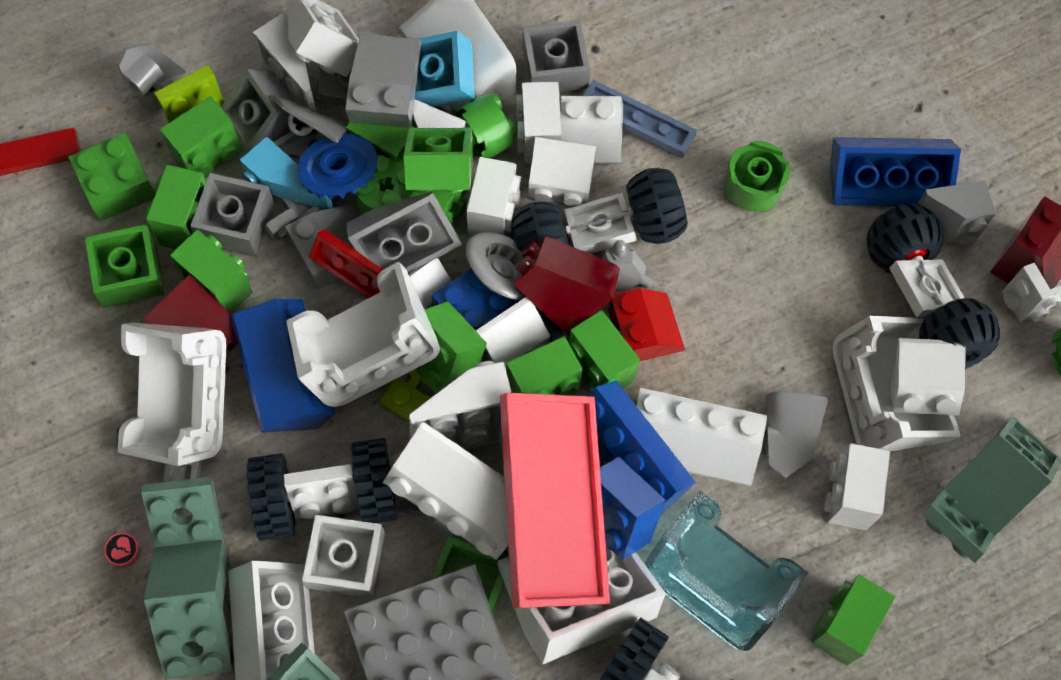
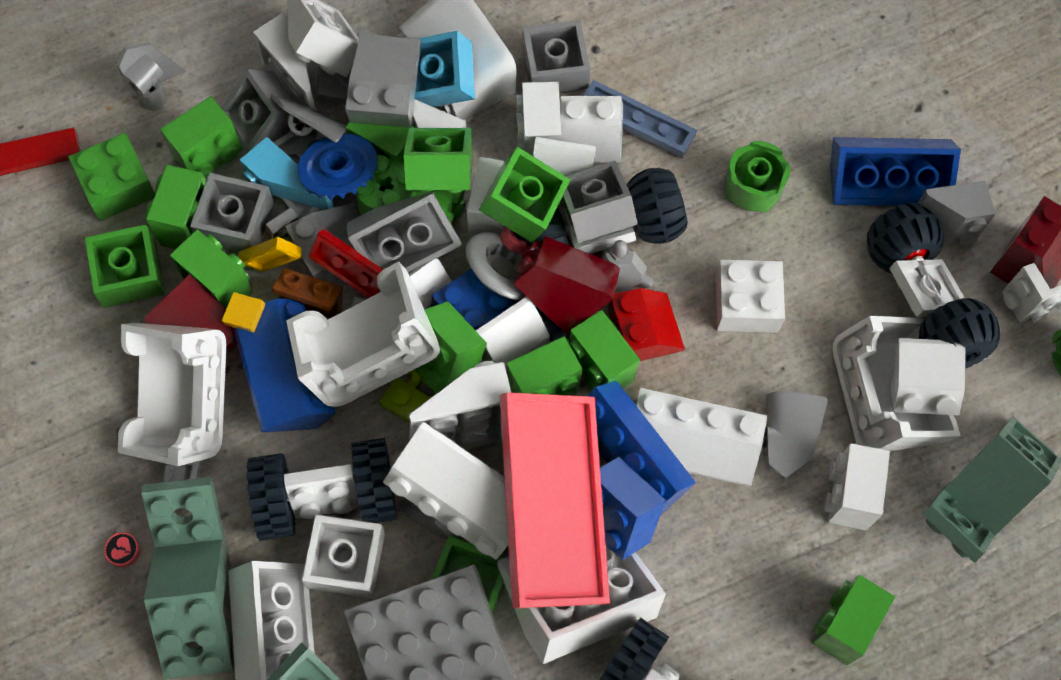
(188, 92): lime plate -> none
(243, 312): none -> yellow tile
(270, 254): none -> yellow tile
(313, 292): none -> dark orange bracket
(489, 126): bright green brick -> none
(511, 242): none -> coral tile
(524, 194): none -> bright green brick
(598, 202): none -> light grey brick
(720, 577): clear light blue windscreen -> none
(750, 296): none -> white brick

